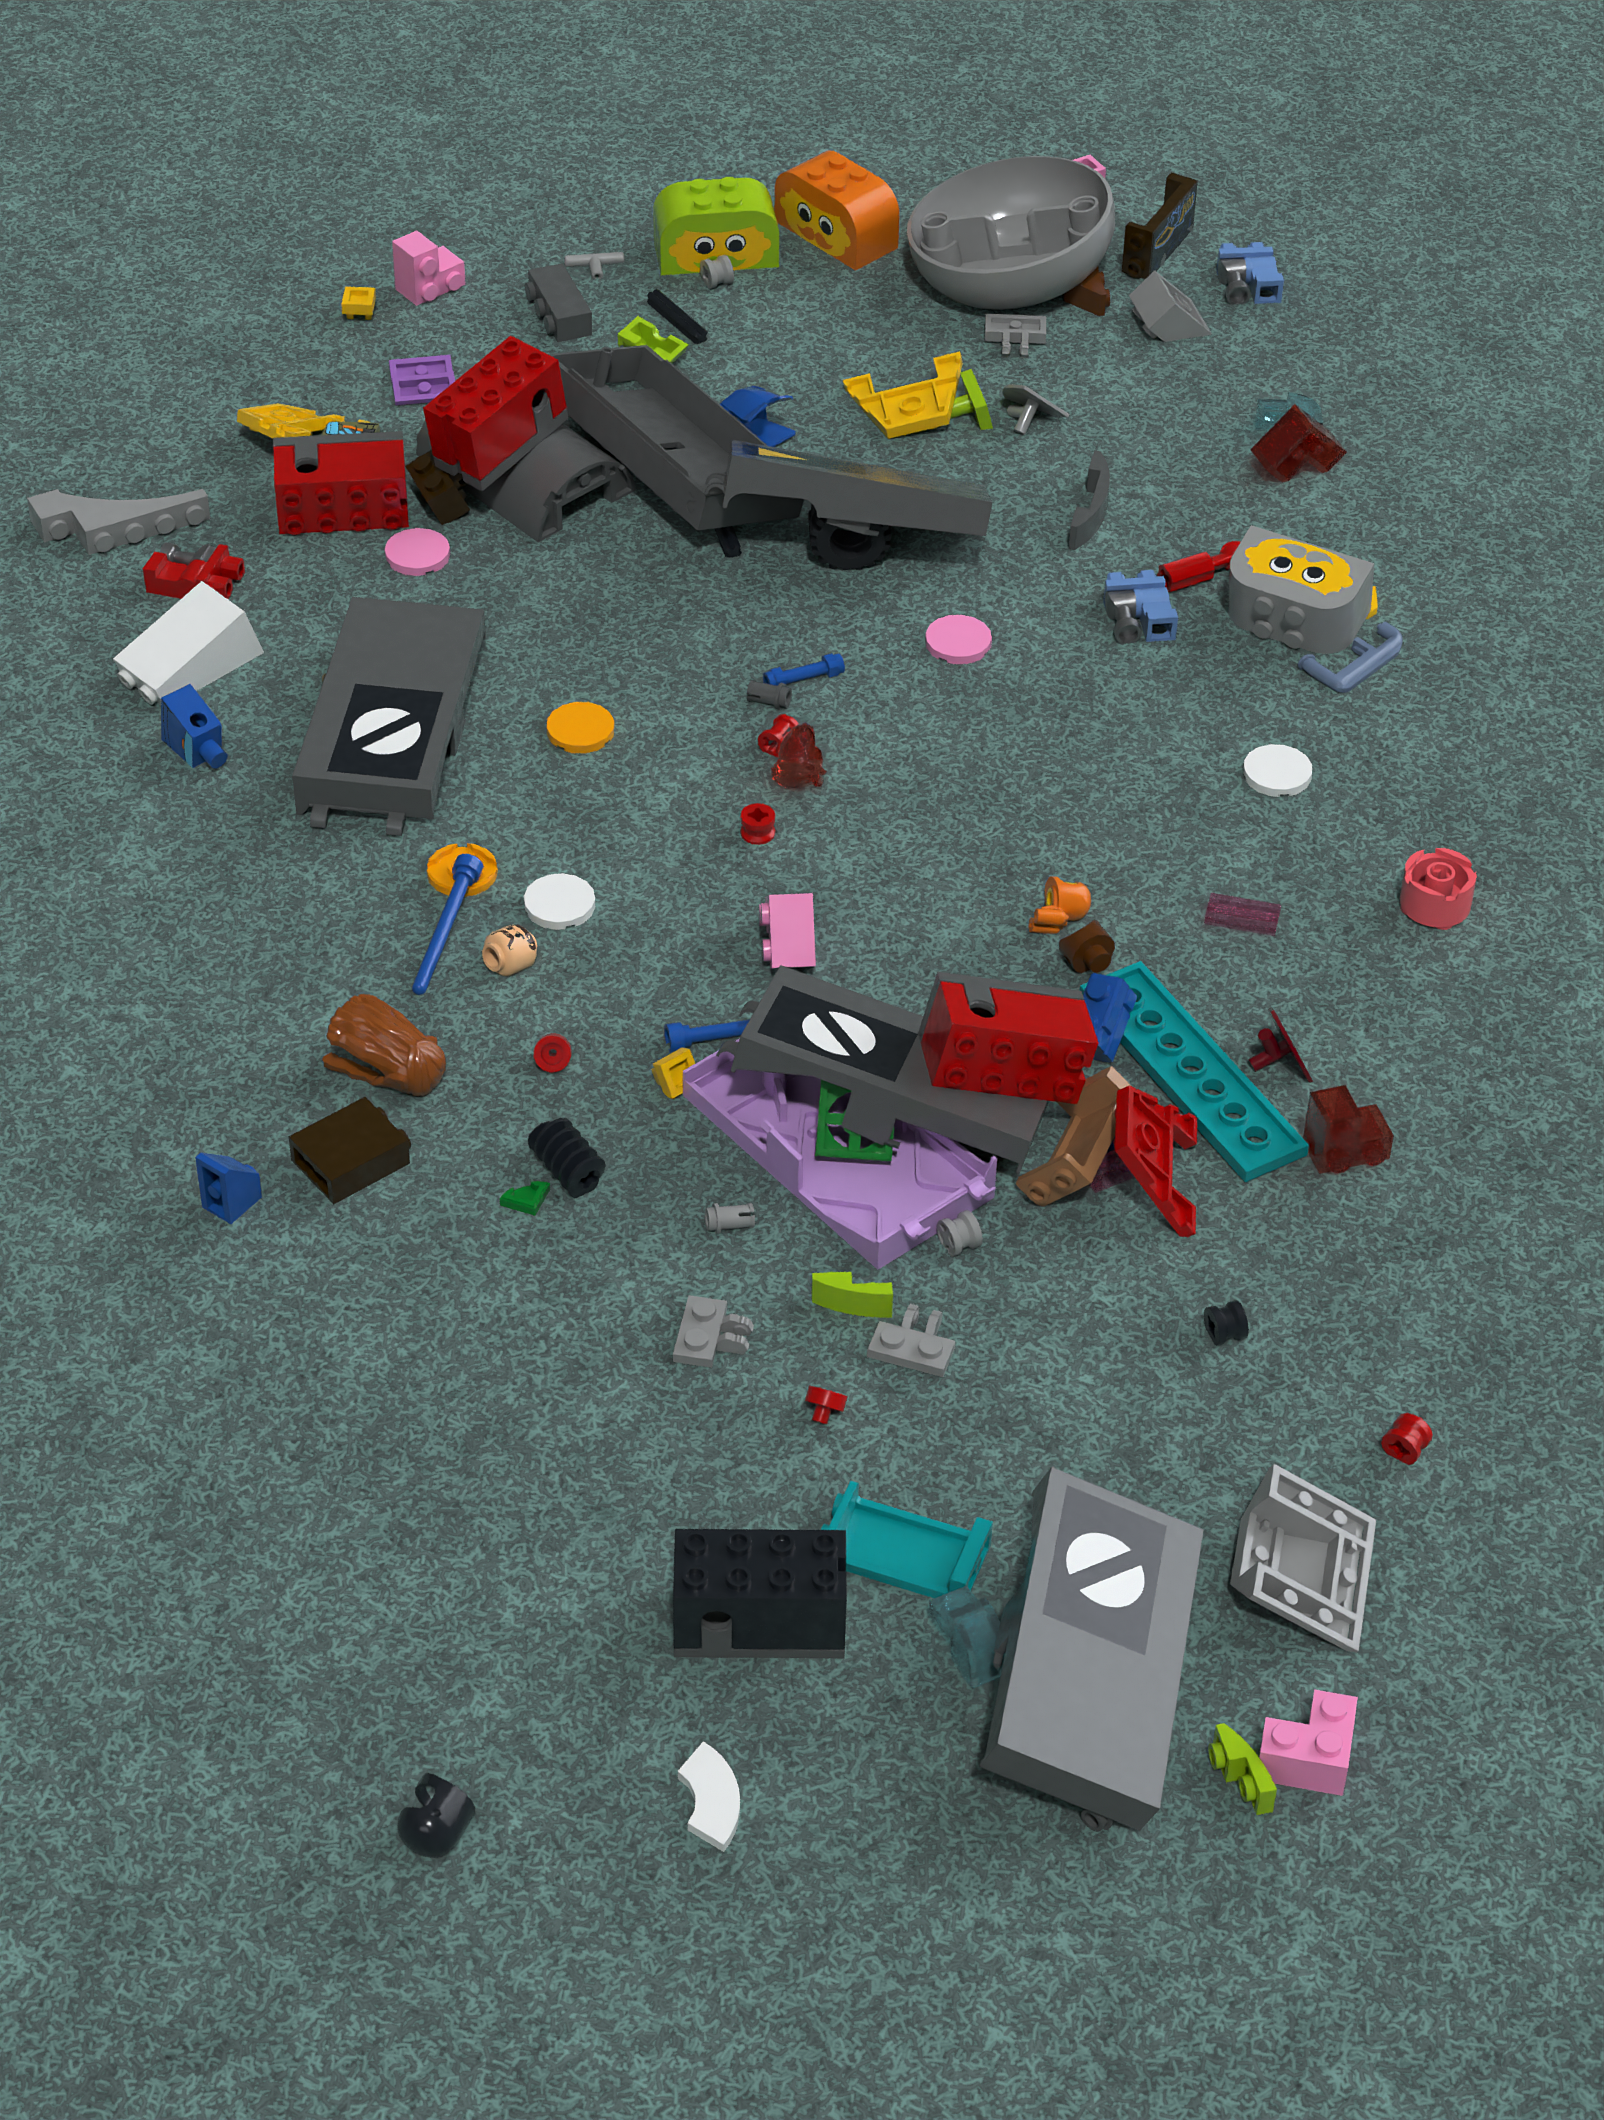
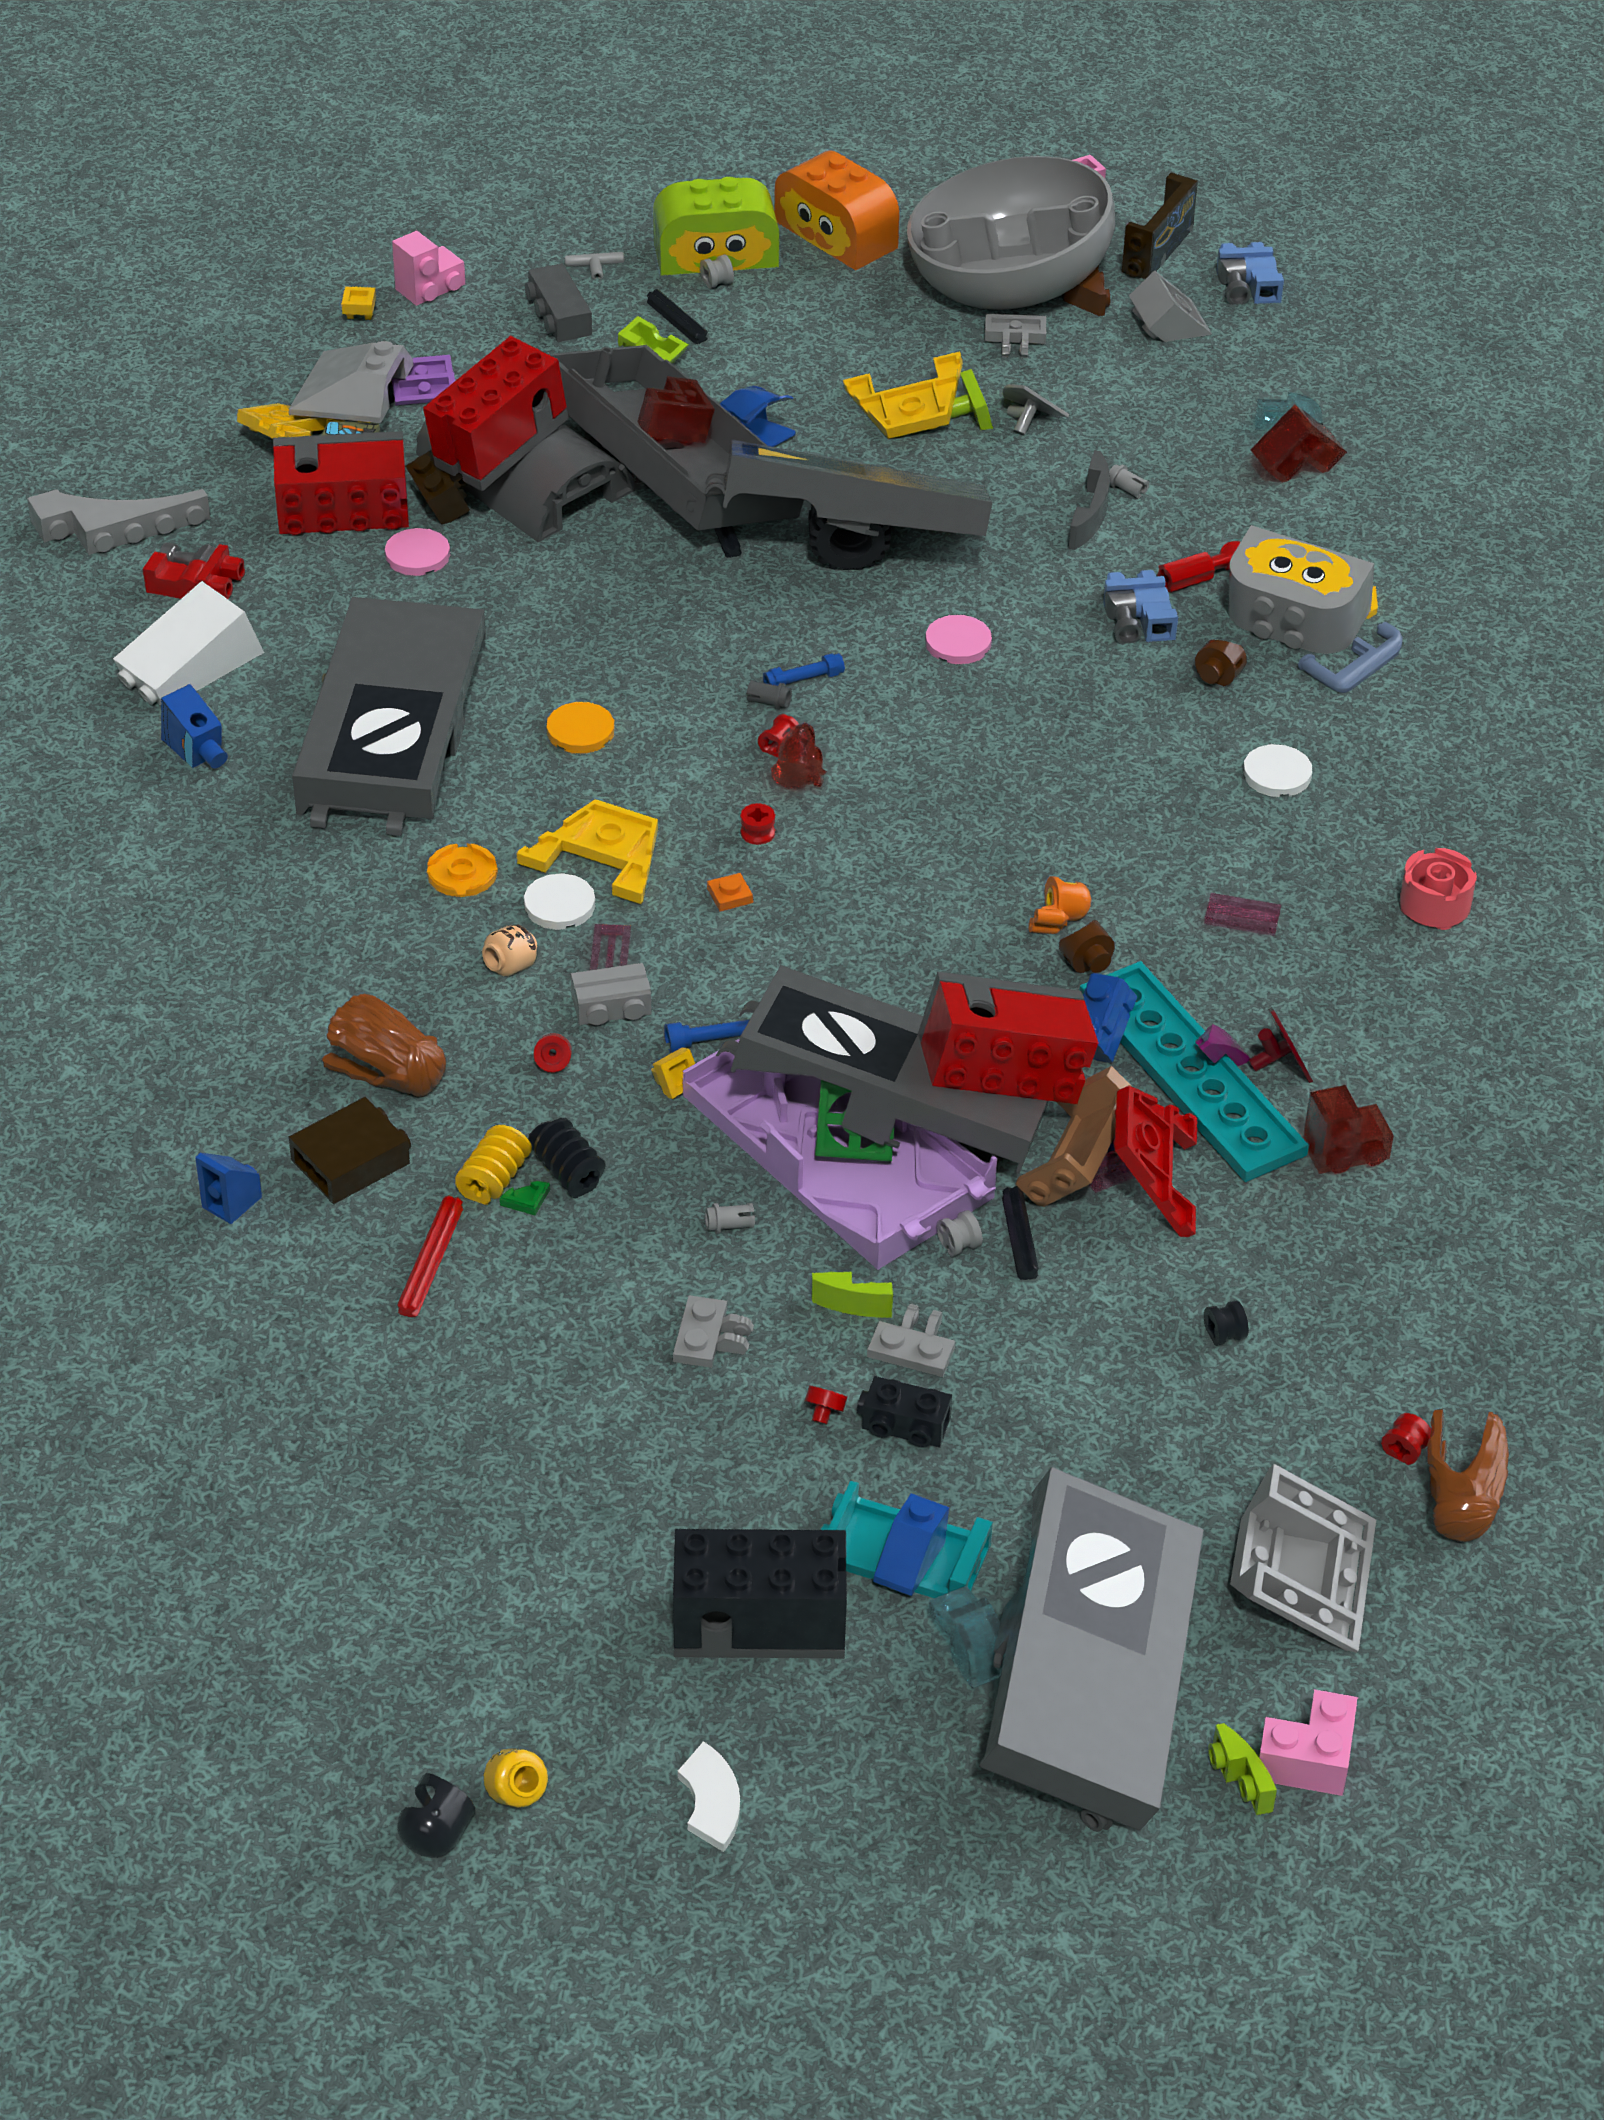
(352, 382): none -> light grey slope
(430, 1256): none -> red axle
(465, 873): blue piece -> none
(493, 1164): none -> yellow piece
(515, 1777): none -> yellow head
(606, 836): none -> yellow wing
(611, 994): none -> light grey brick
(612, 931): none -> clear pink tile
(676, 412): none -> clear red brick
(730, 892): none -> orange plate
(790, 930): bright pink brick -> none
(905, 1412): none -> black brick
(912, 1544): none -> blue slope
(1020, 1233): none -> black axle
(1127, 481): none -> light grey pin
(1217, 1042): none -> magenta slope
(1220, 662): none -> reddish brown piece
(1469, 1498): none -> dark orange hair

